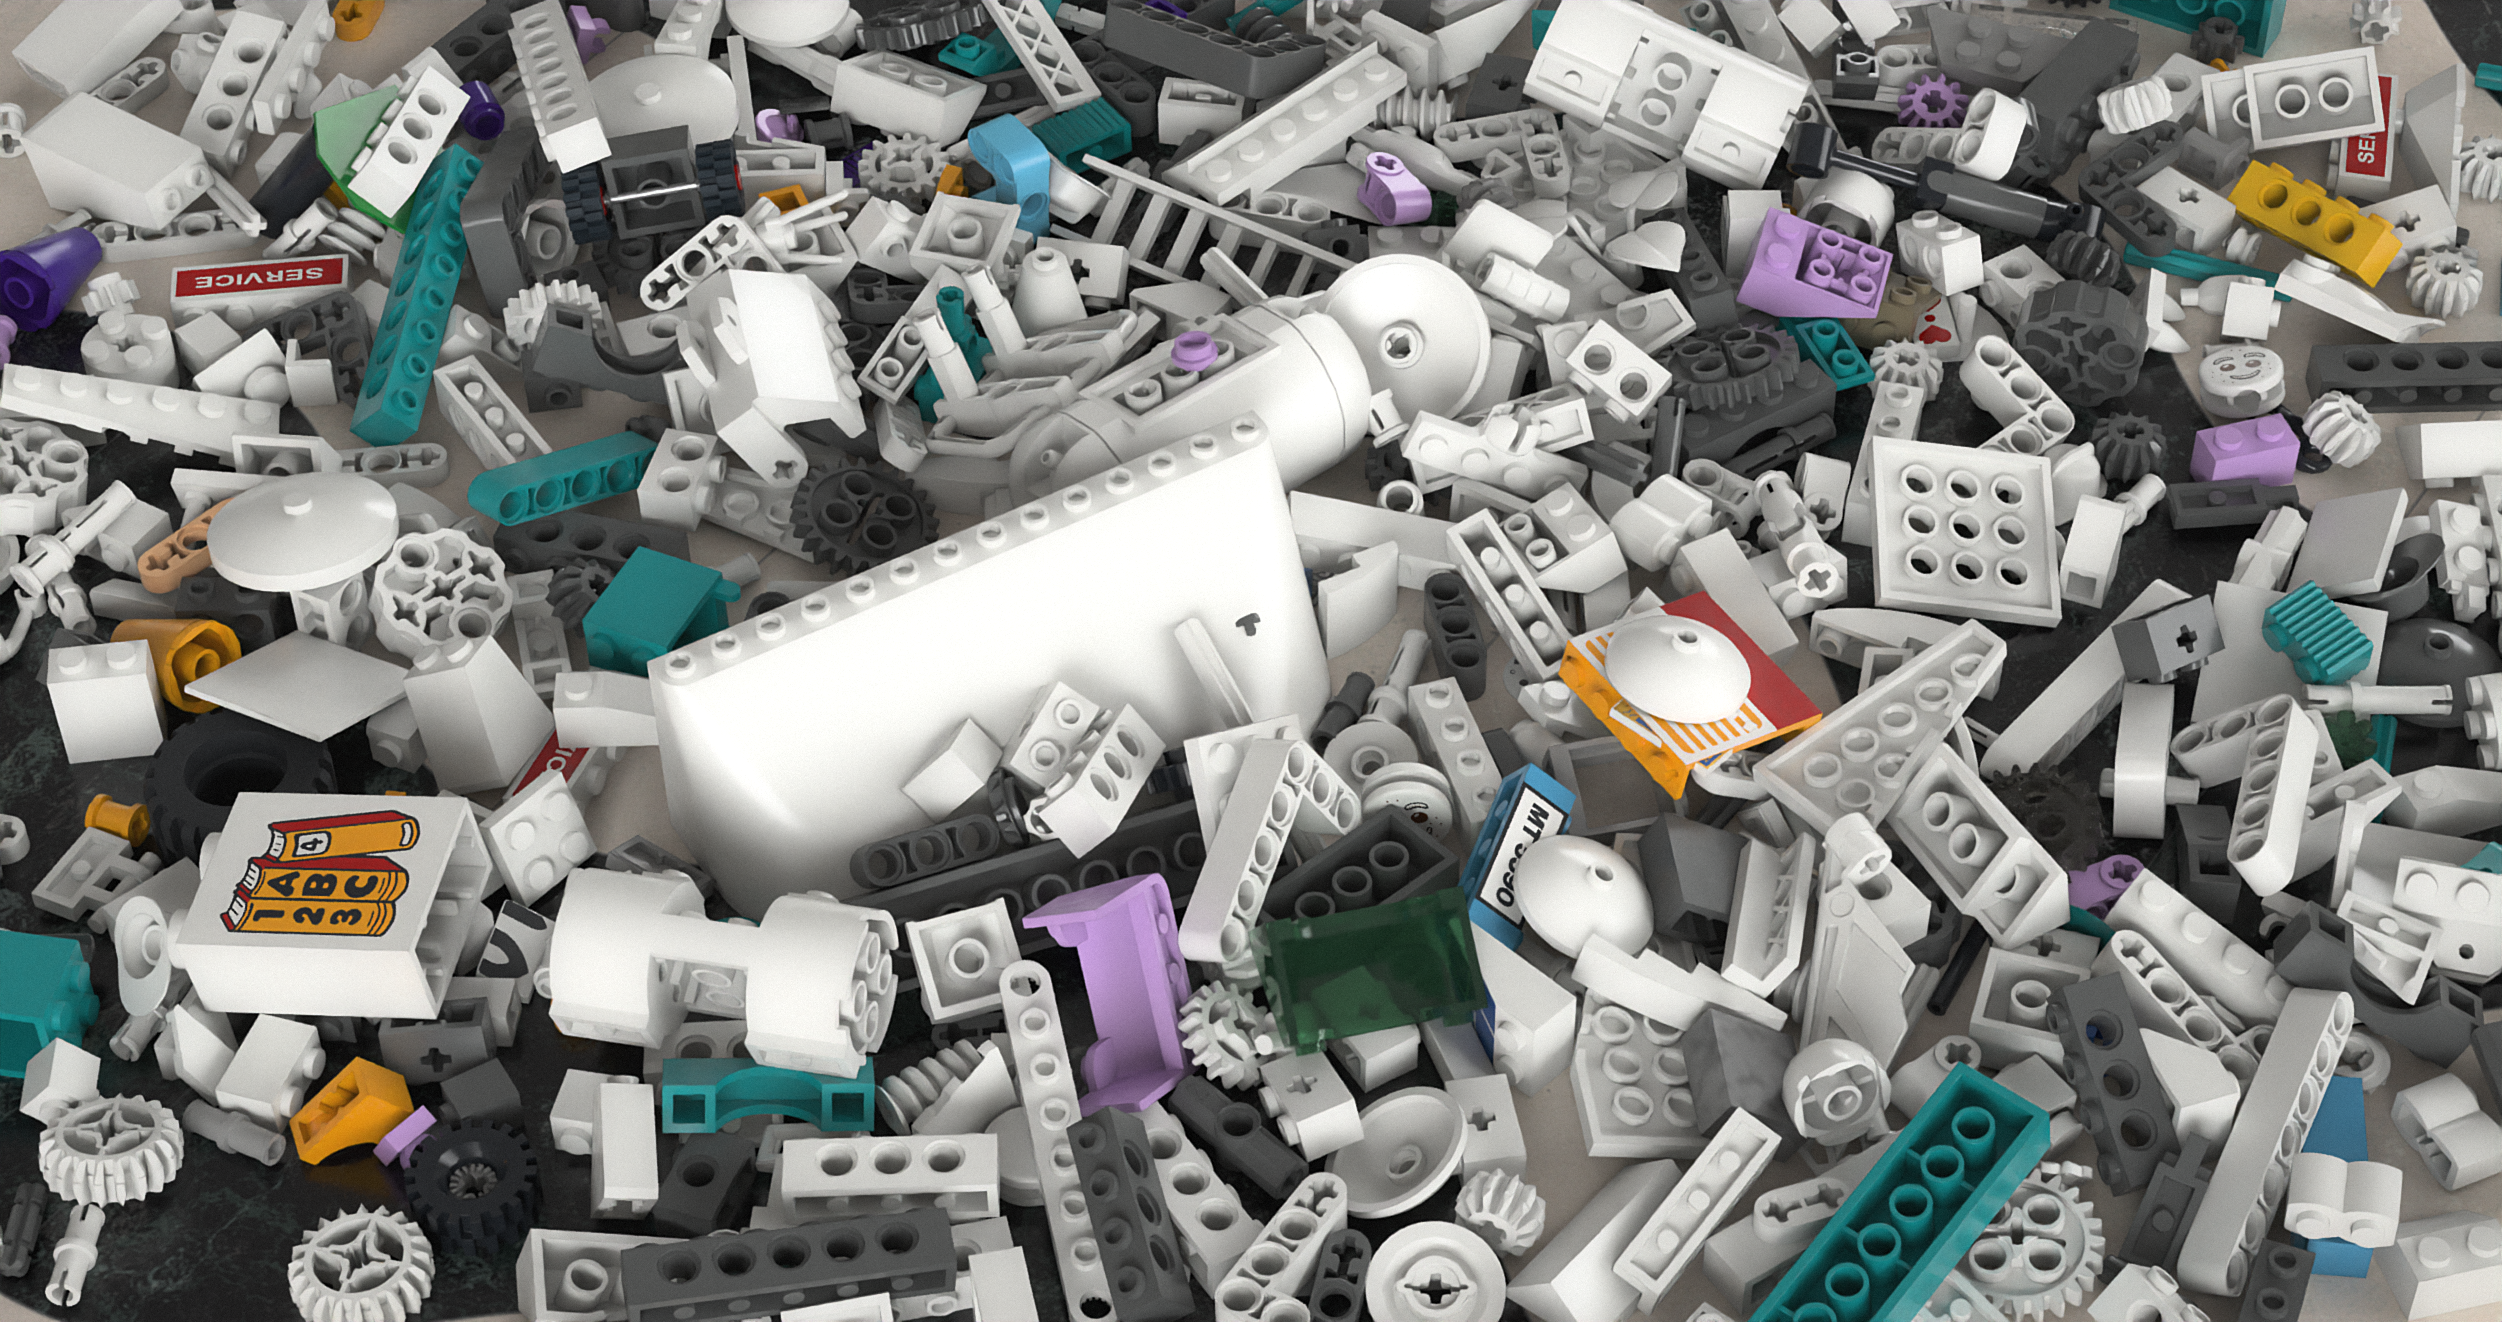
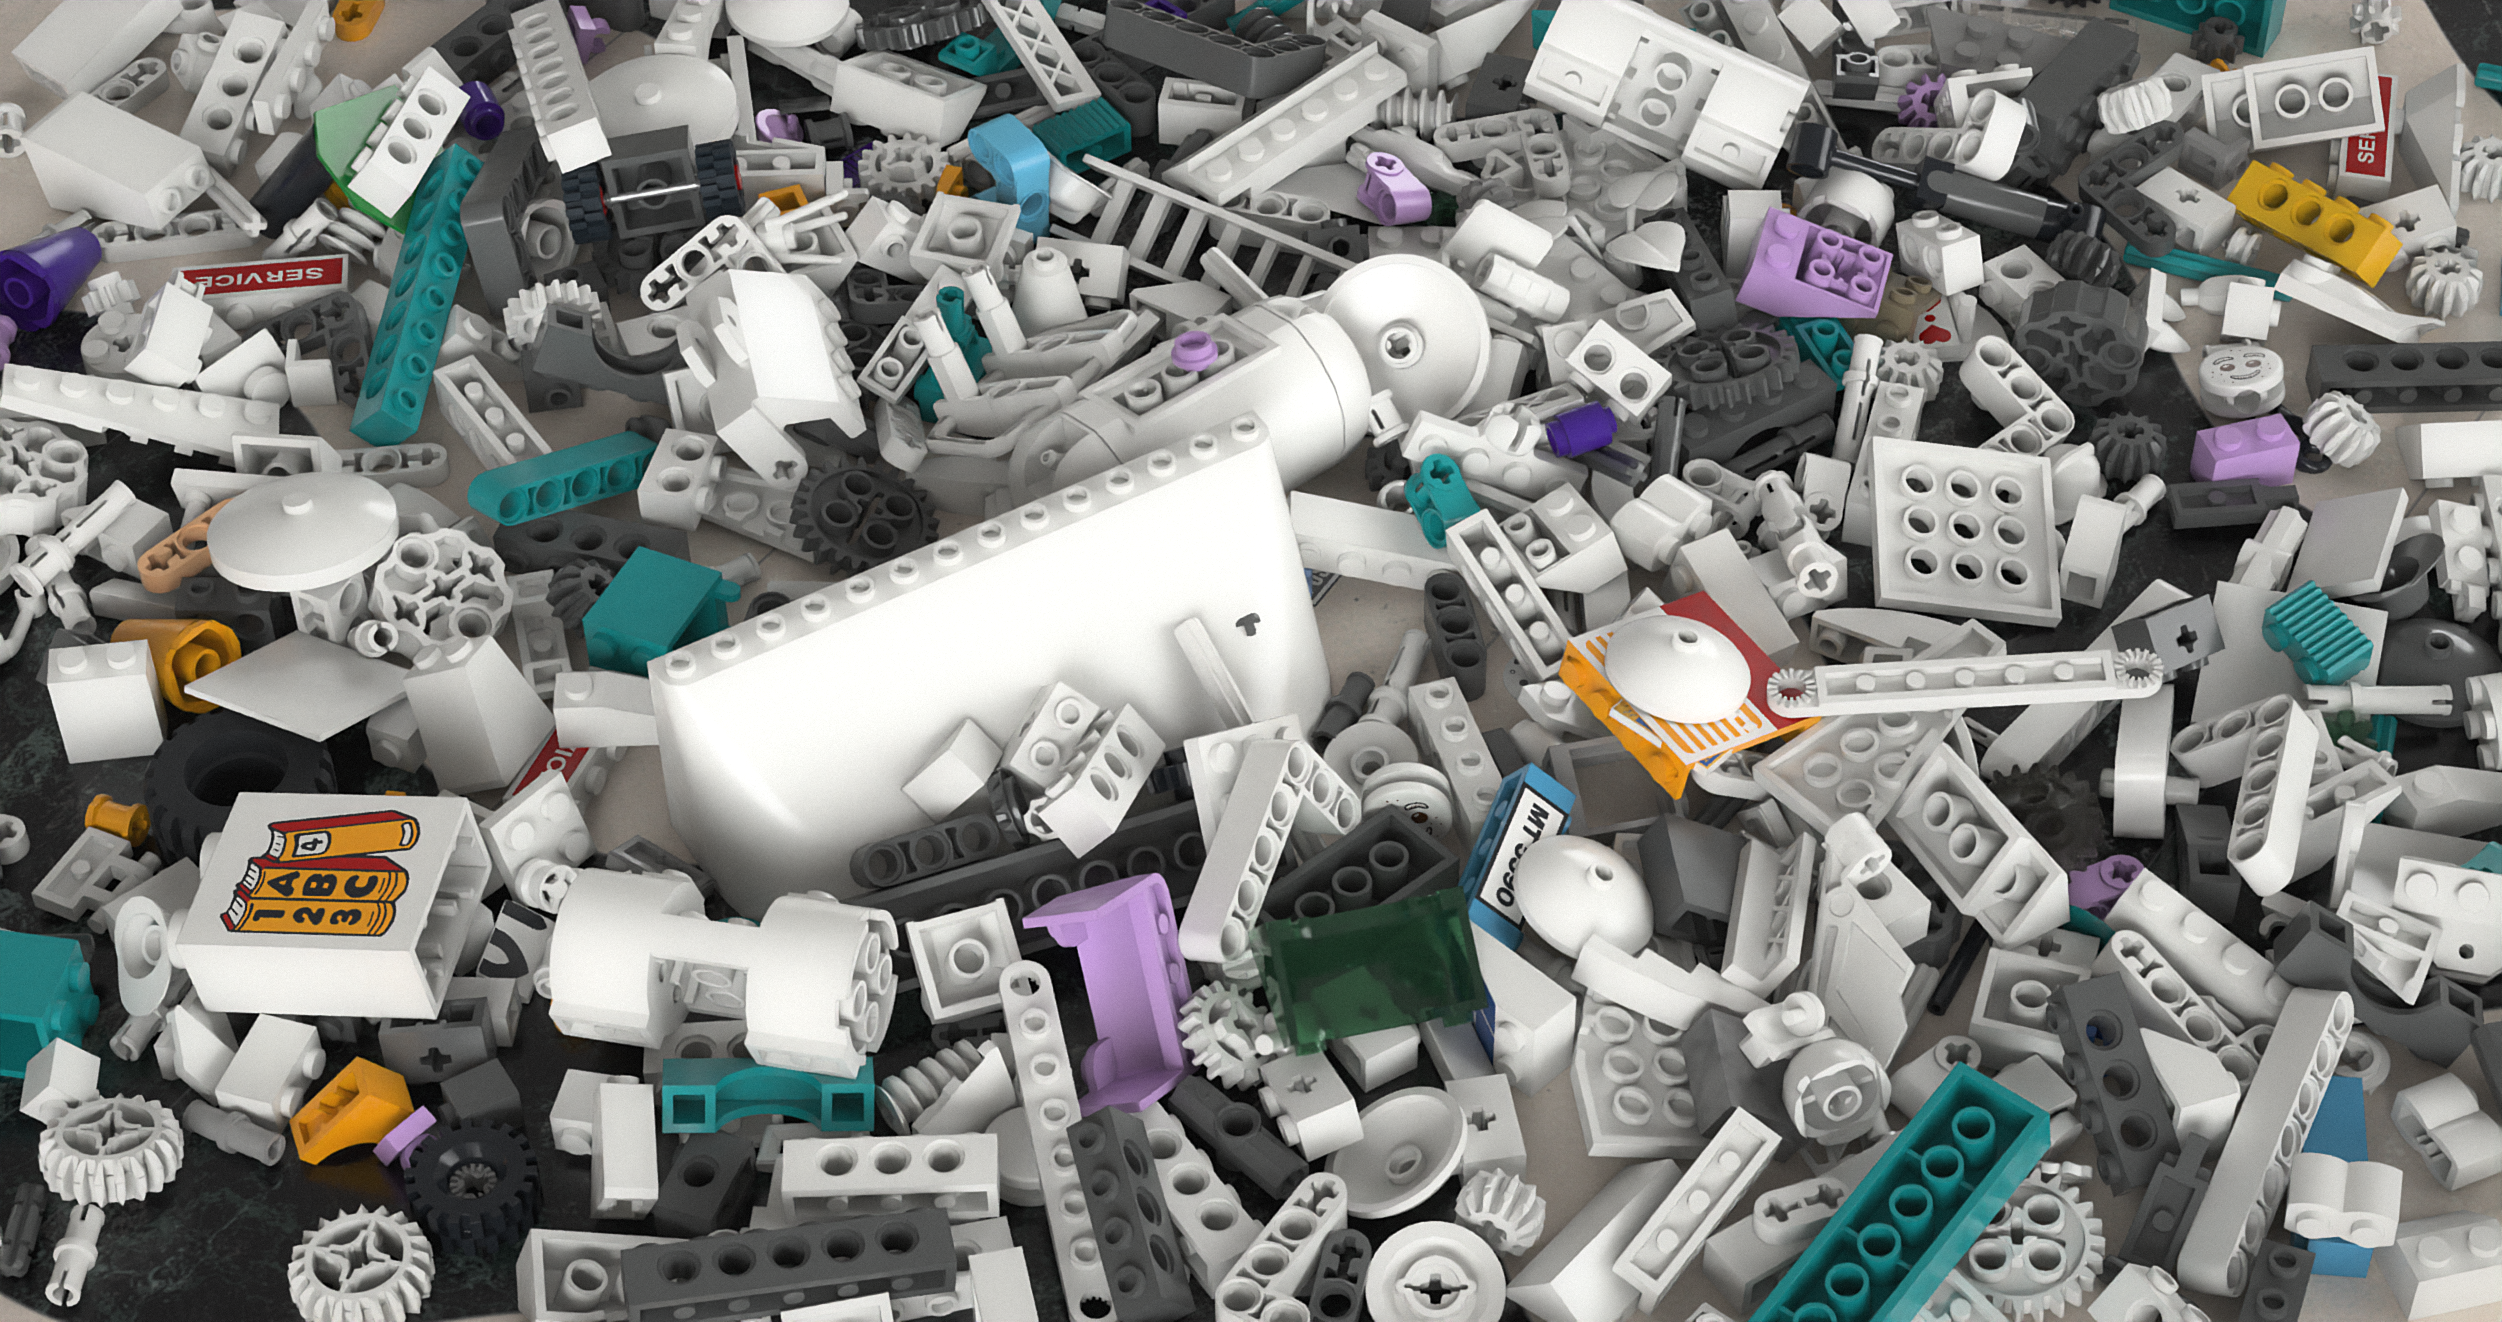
(171, 334): none -> white brick
(372, 638): none -> white pin
(535, 892): none -> white wheel
(1358, 601): white slope -> none
(1439, 503): none -> teal piece
(1581, 430): none -> dark purple brick
(1784, 1029): none -> white hips
(1859, 385): none -> white pin
(1960, 89): none -> white bracket
(1964, 683): none -> white plate
(2356, 753): none -> white pin

